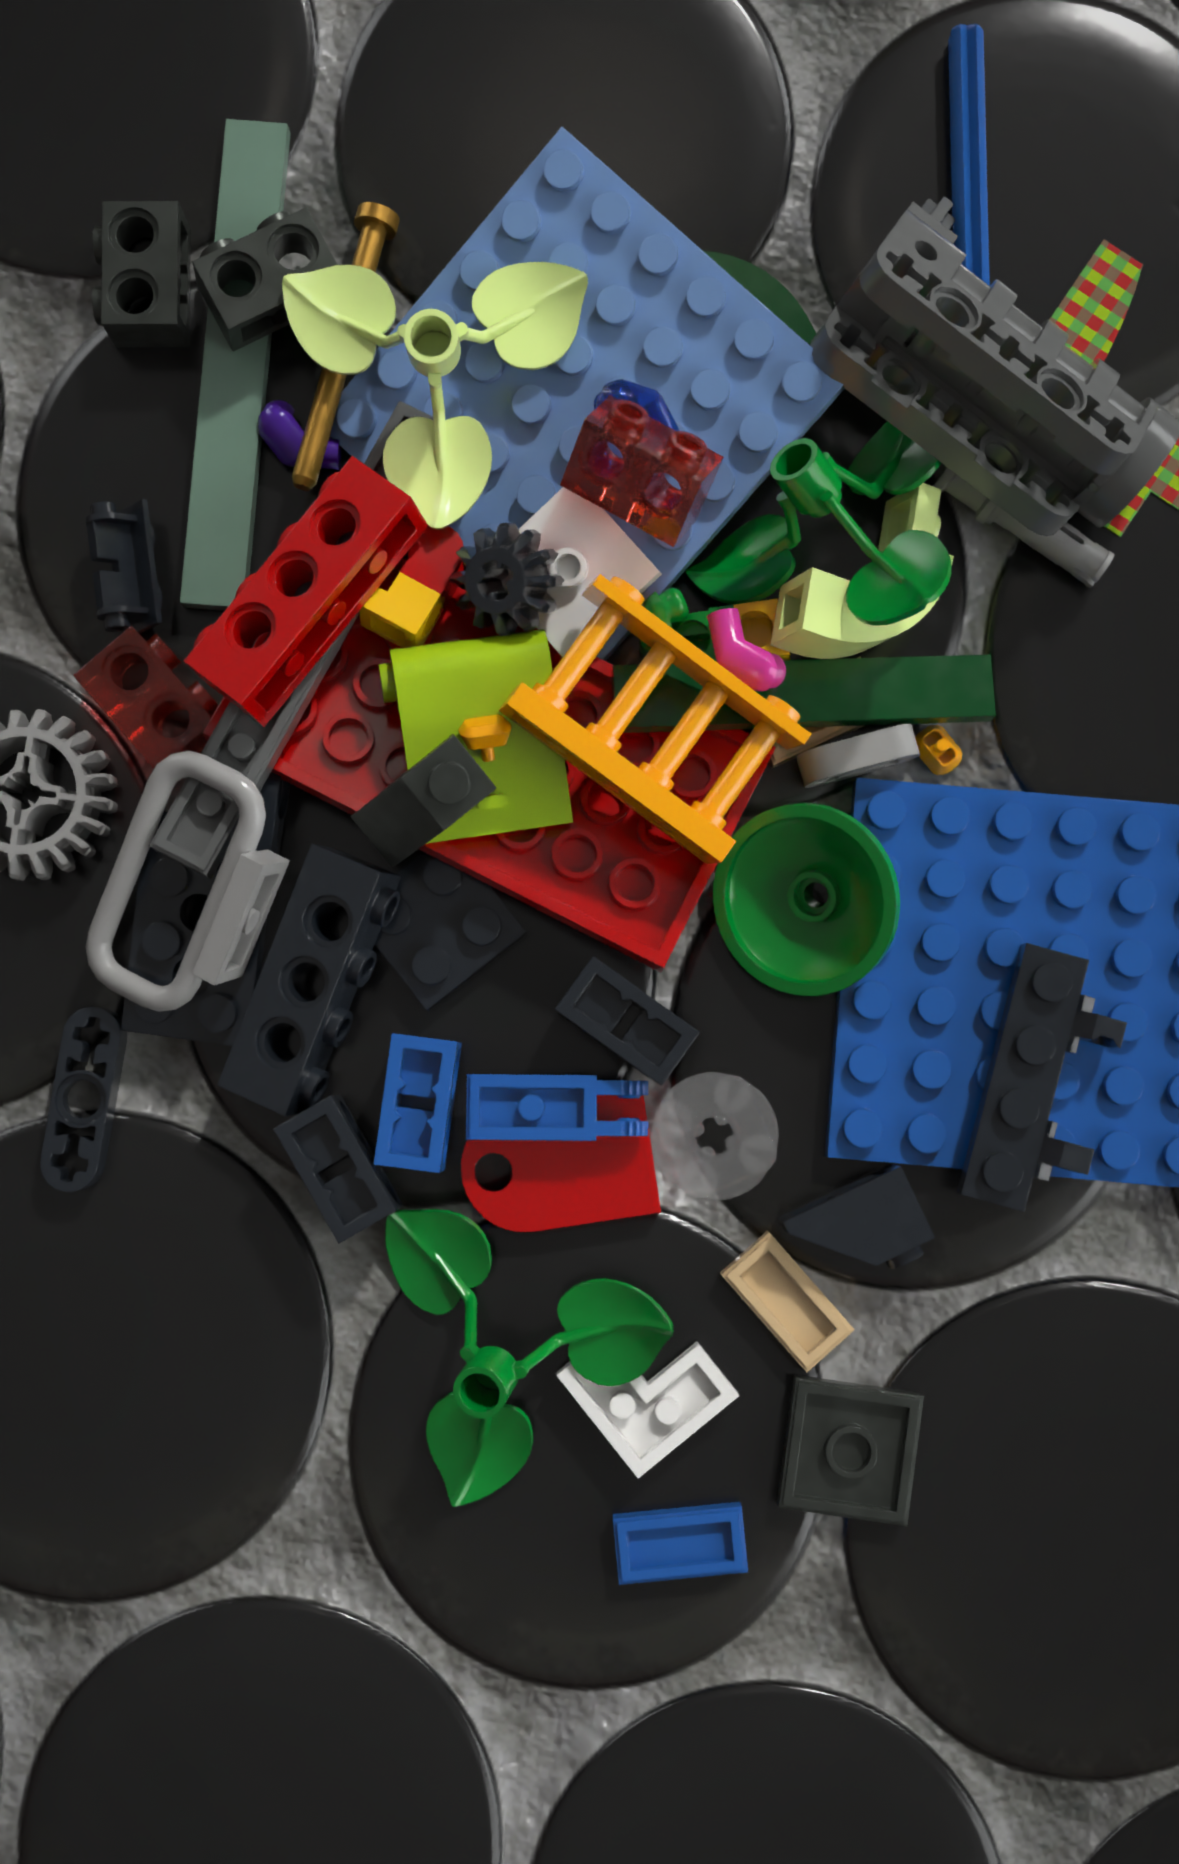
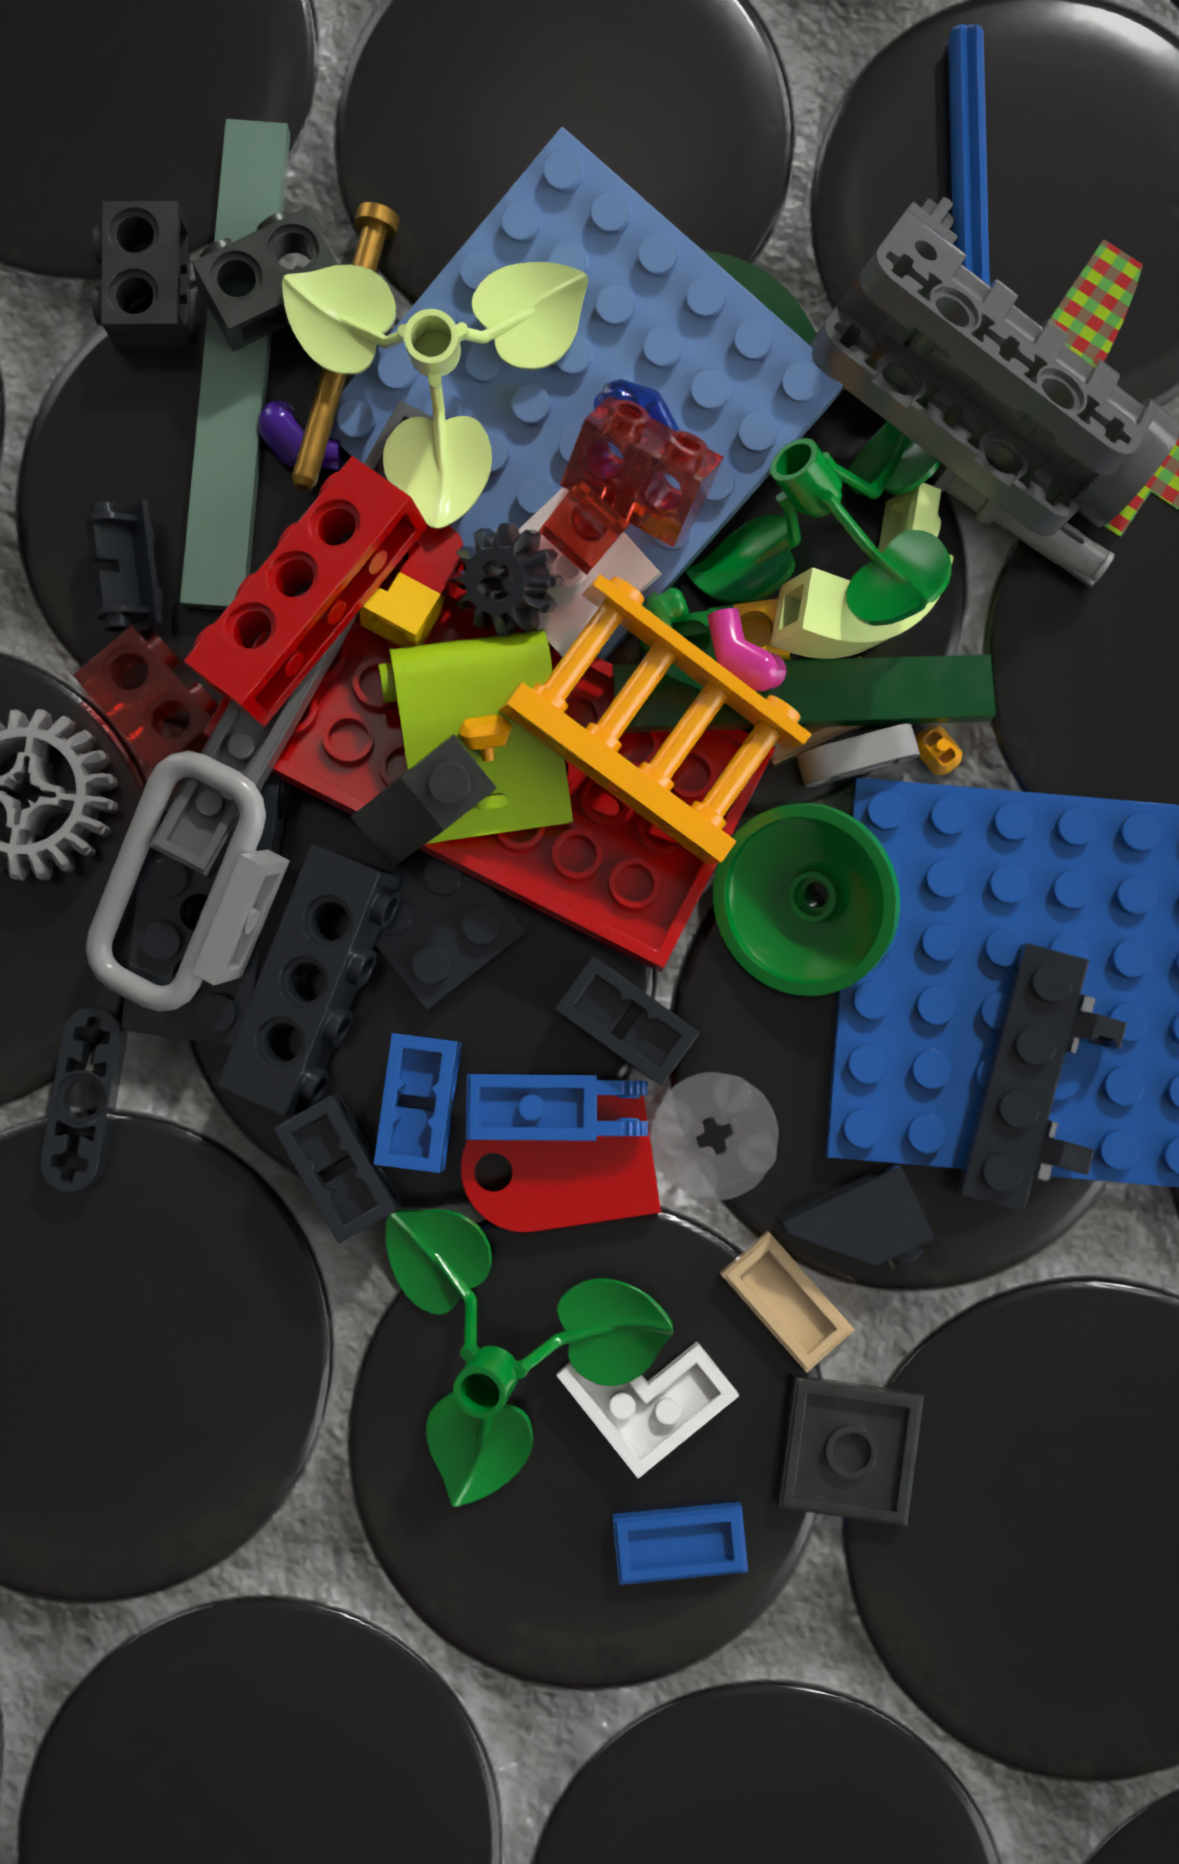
(584, 527): none -> clear red plate

